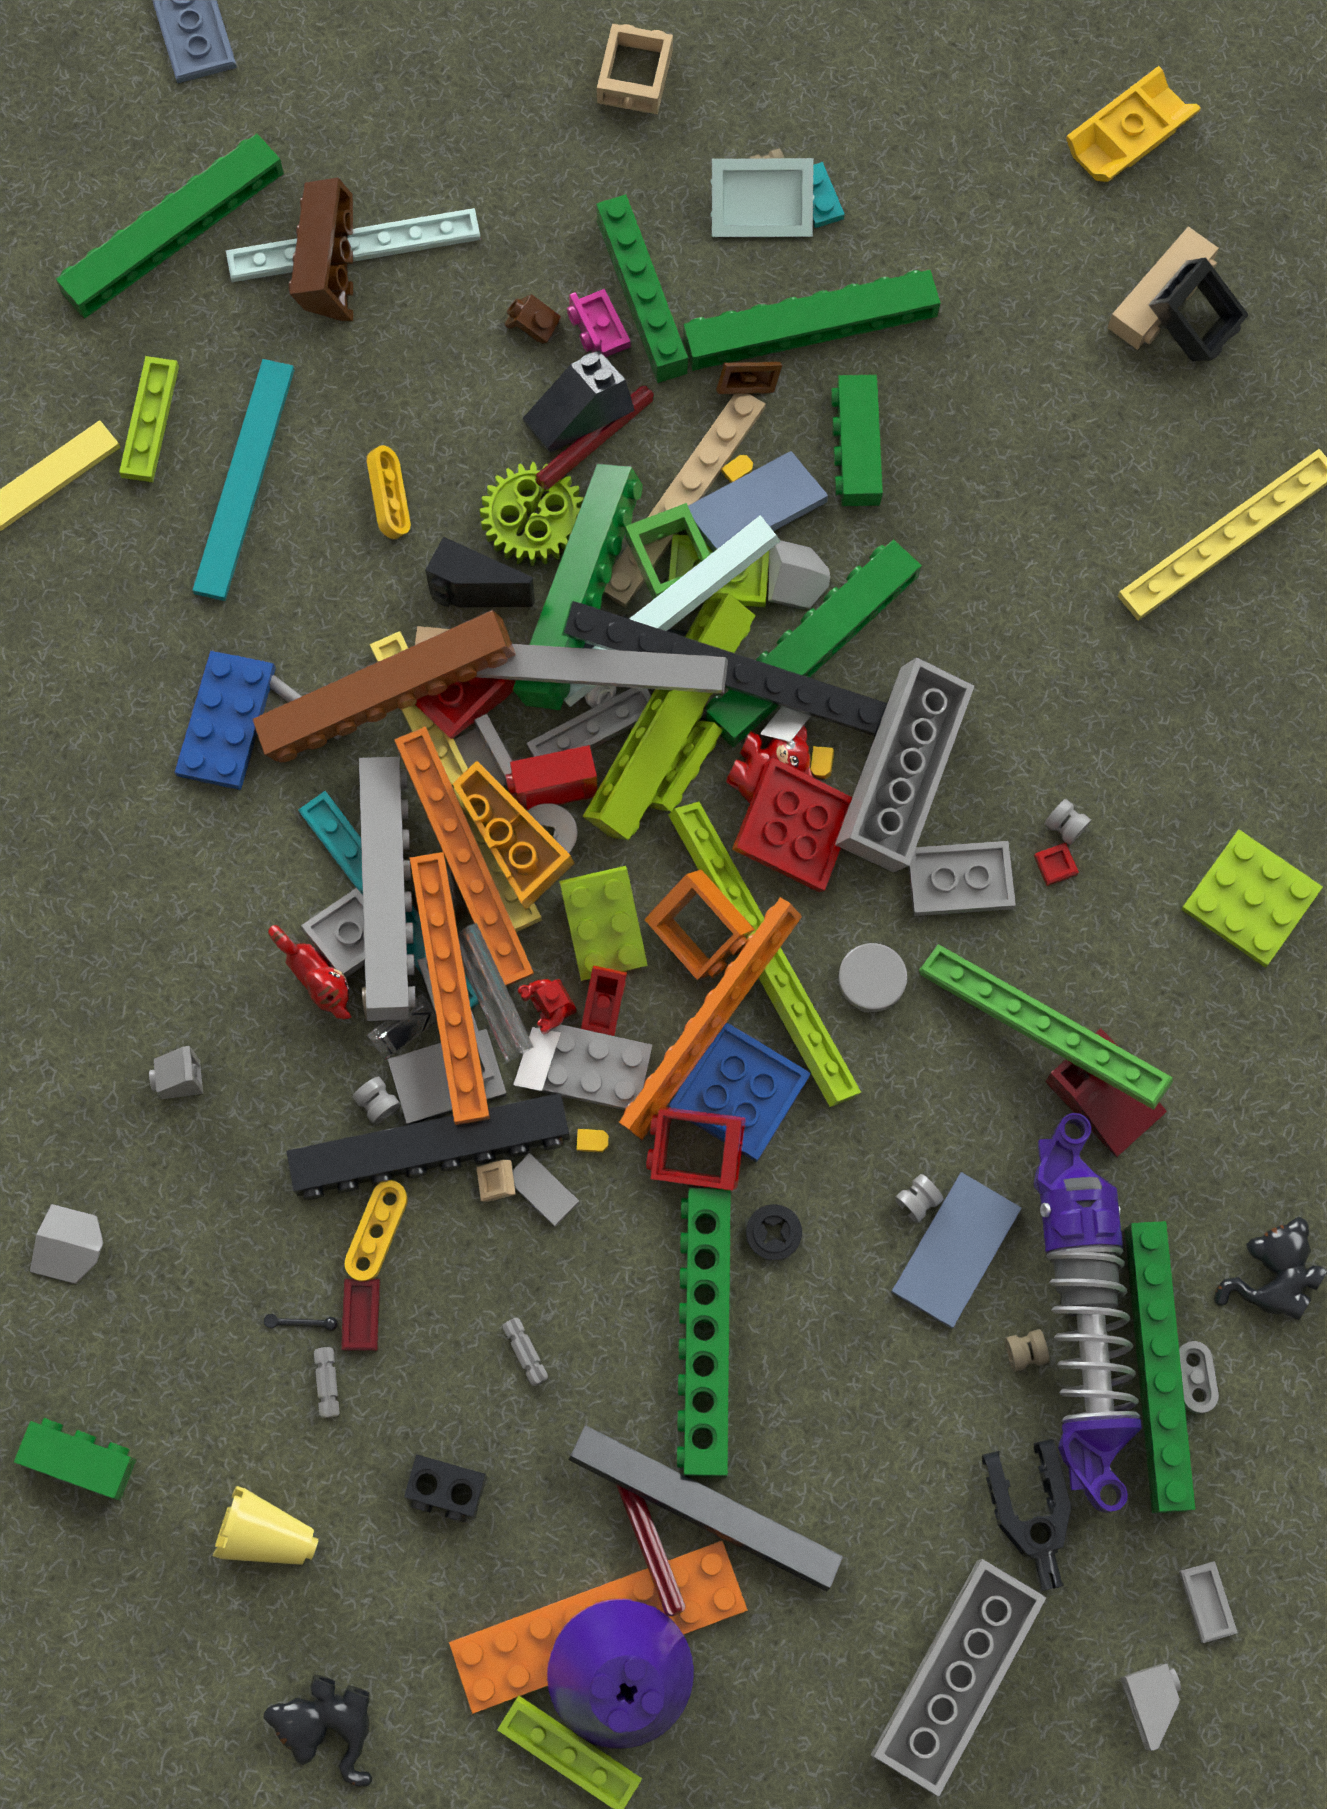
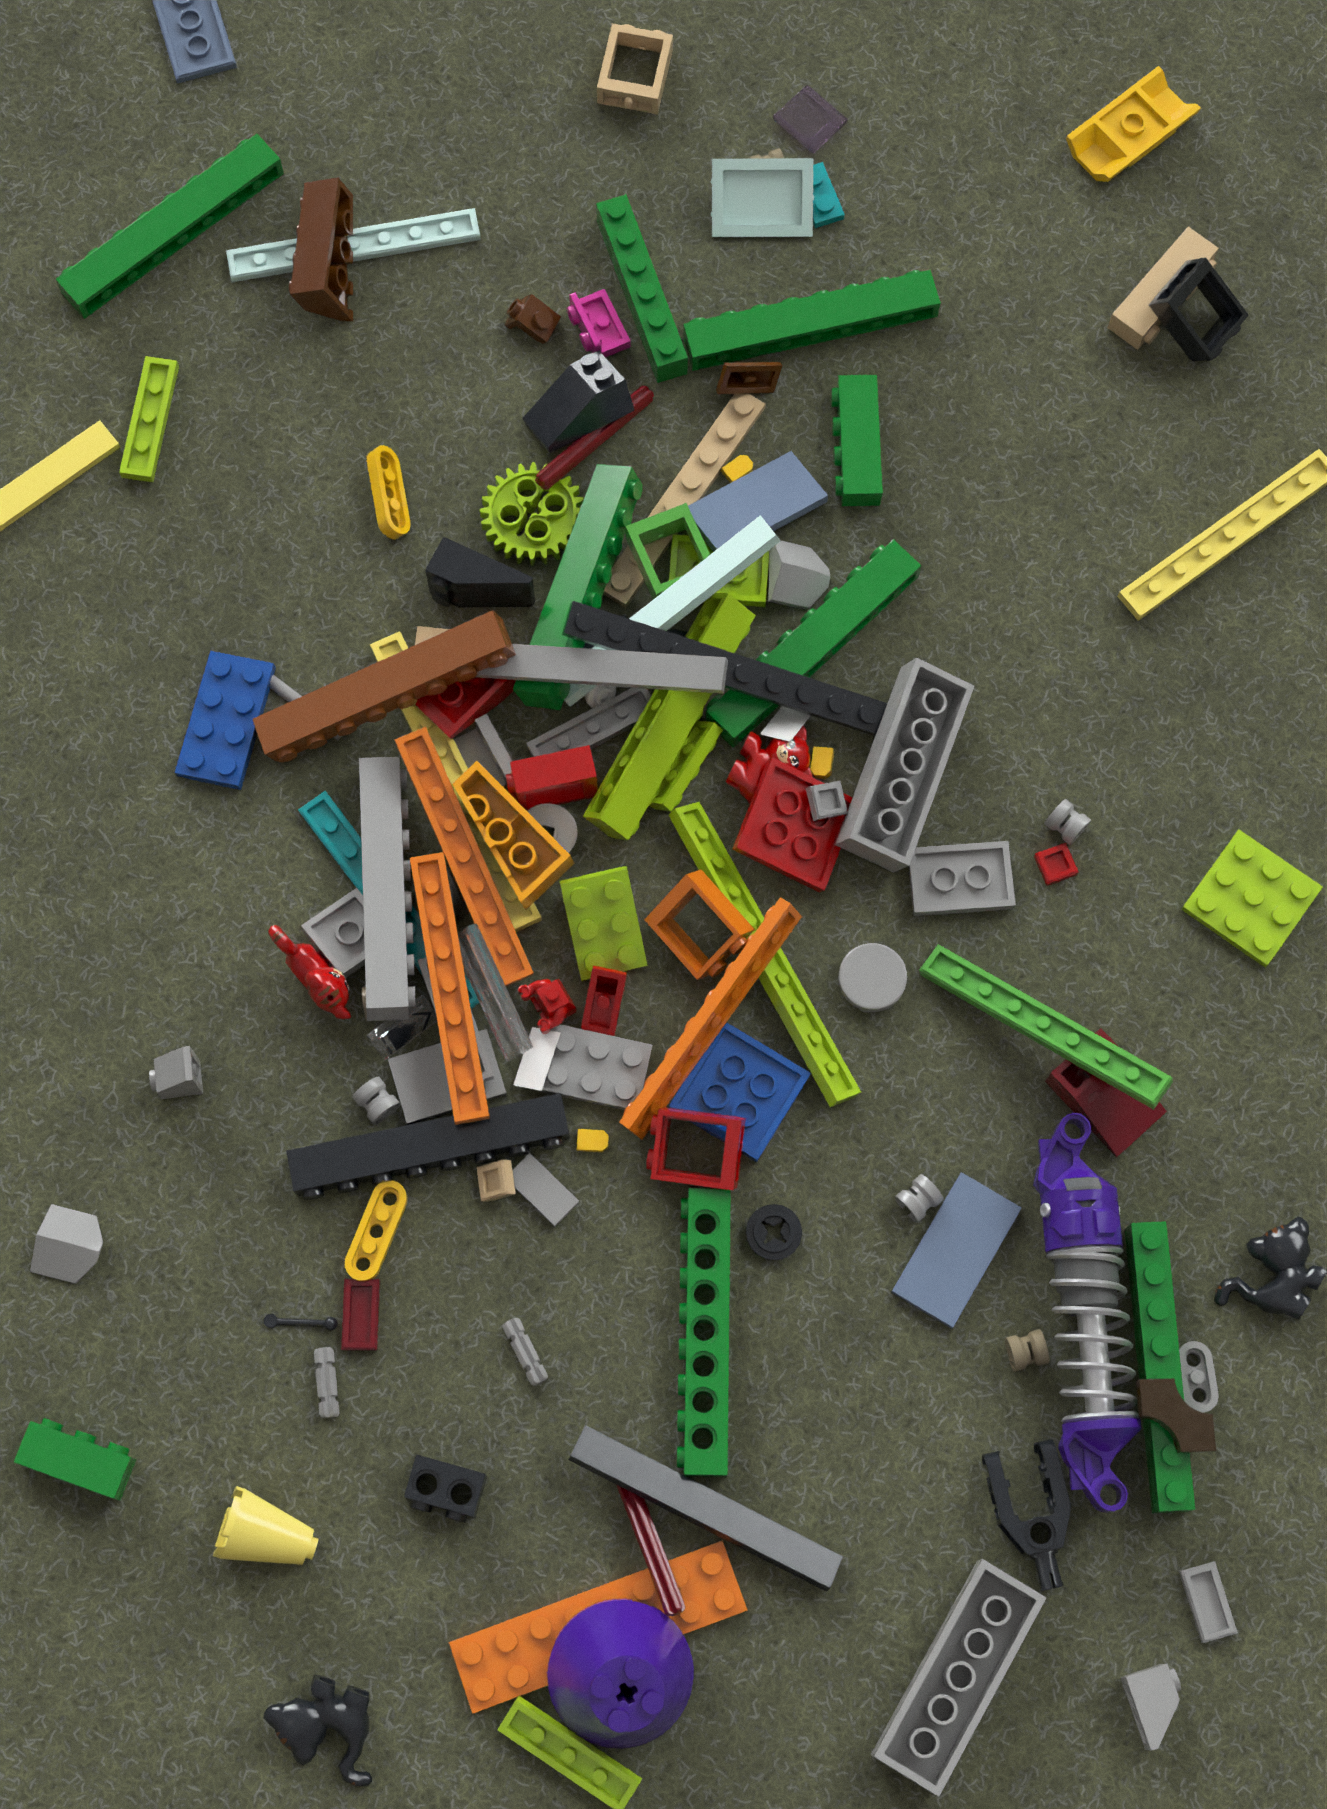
(243, 480): teal tile -> none
(810, 119): none -> piece
(826, 800): none -> light grey tile
(1188, 1427): none -> dark brown tile

